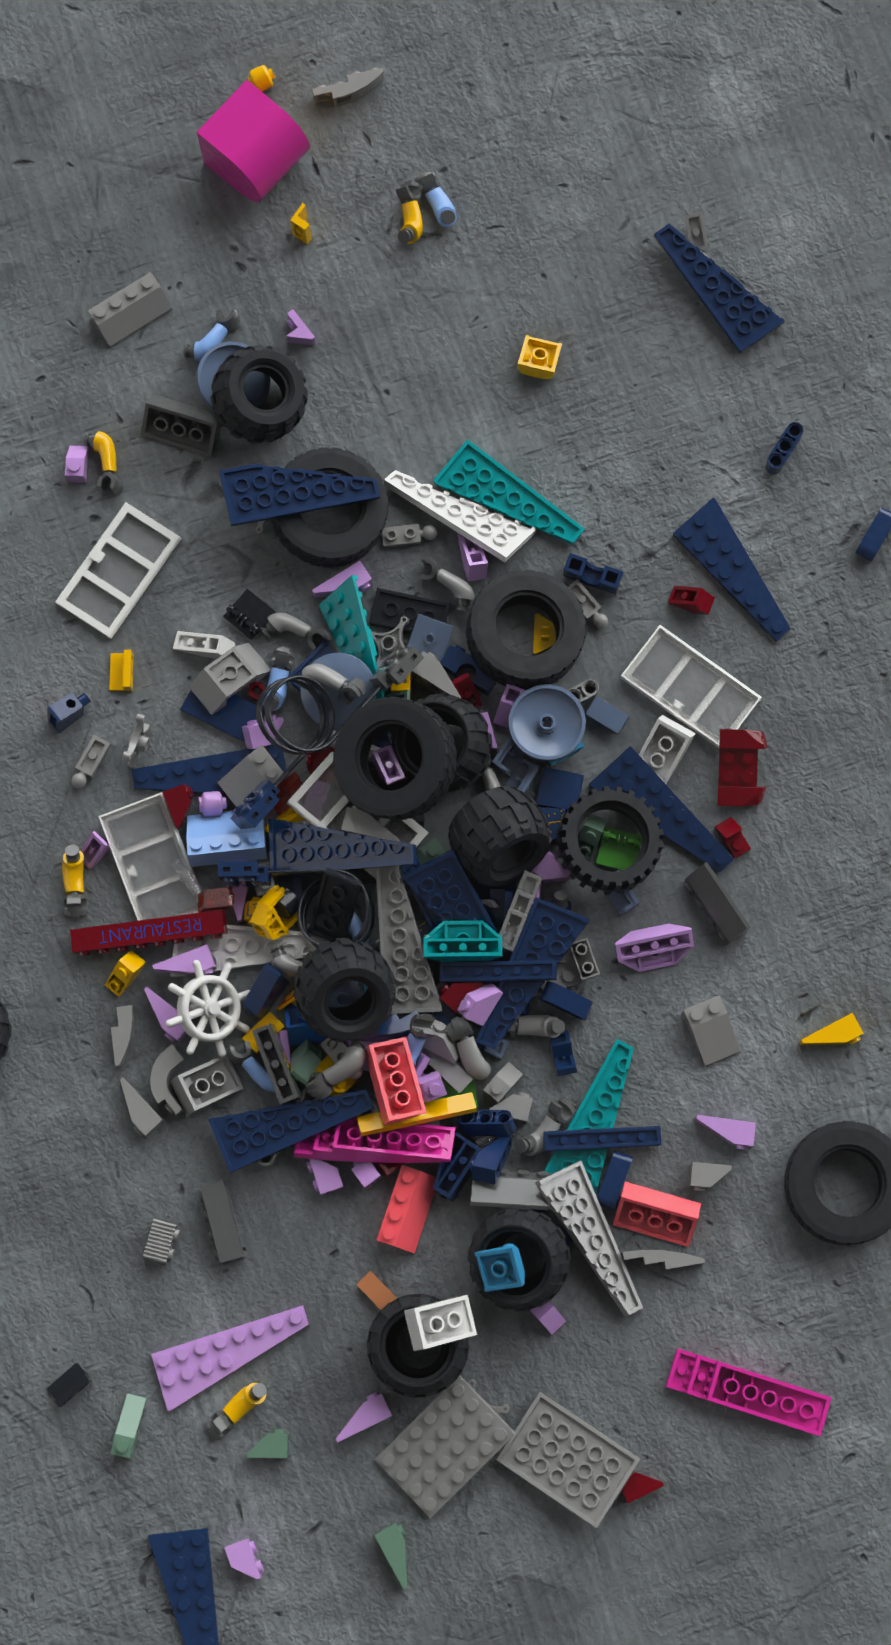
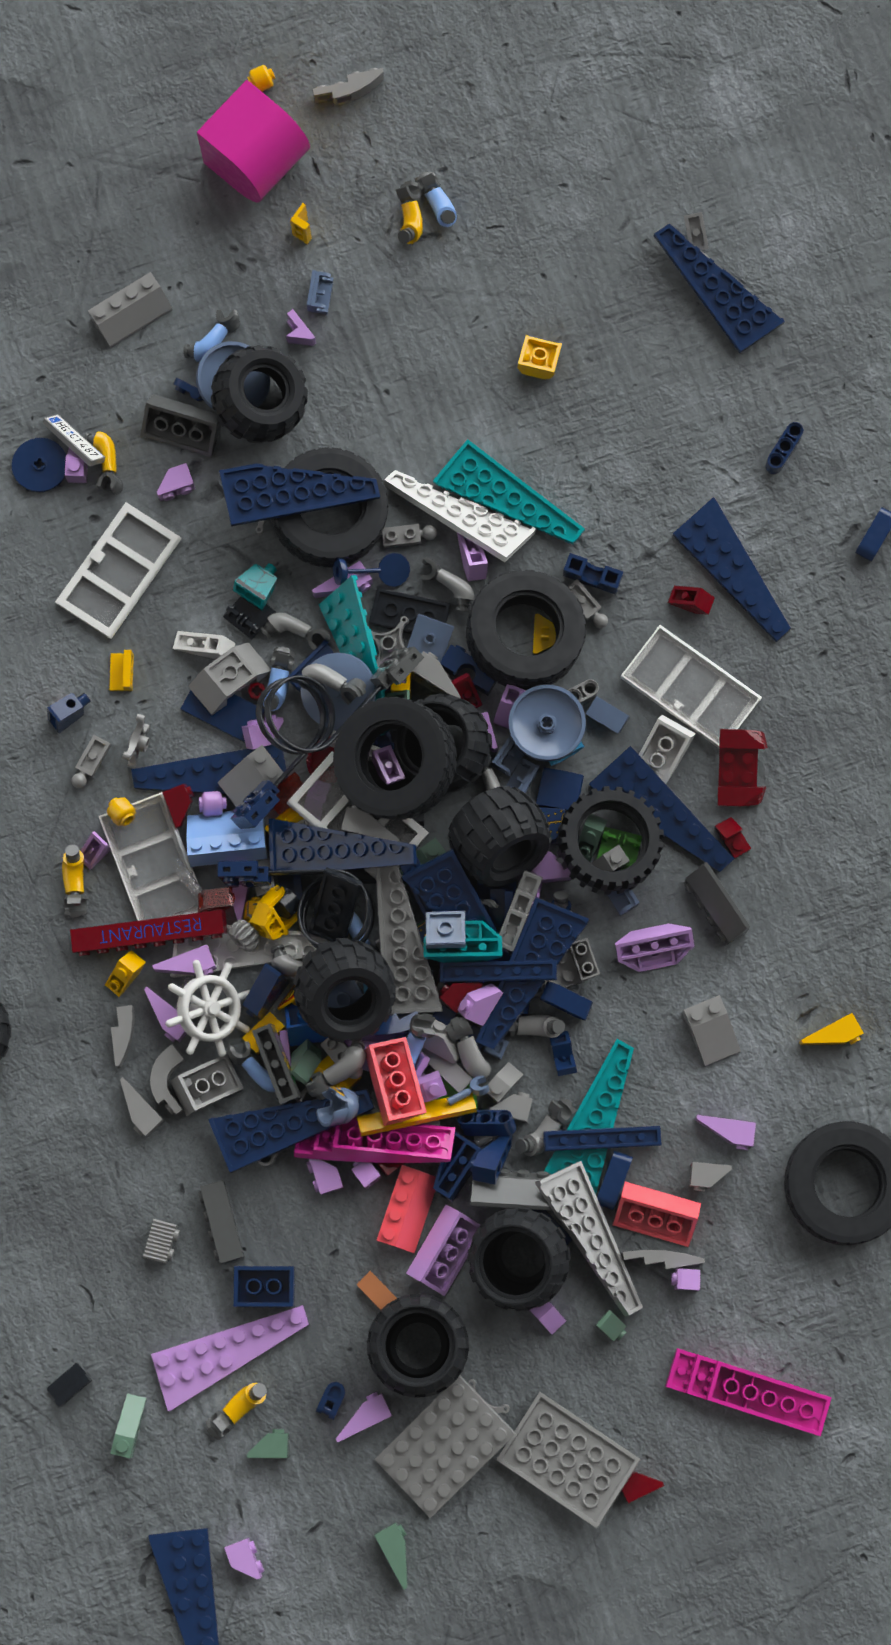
(31, 453): none -> dark blue piece
(74, 440): none -> tile
(121, 811): none -> yellow head
(176, 482): none -> lavender slope
(182, 387): none -> dark blue plate
(244, 935): none -> light grey gear
(256, 584): none -> teal torso
(264, 1286): none -> dark blue brick
(319, 292): none -> sand blue hinge
(335, 1393): none -> dark blue plate
(342, 1107): none -> sand blue helmet
(392, 570): none -> dark blue piece
(440, 1322): white slope -> none
(444, 1250): none -> lavender slope
(445, 929): none -> sand blue tile
(474, 1088): none -> sand blue piece
(501, 1268): dark azure slope -> none
(611, 1326): none -> sand green slope
(612, 860): none -> light grey slope
(686, 1279): none -> lavender slope

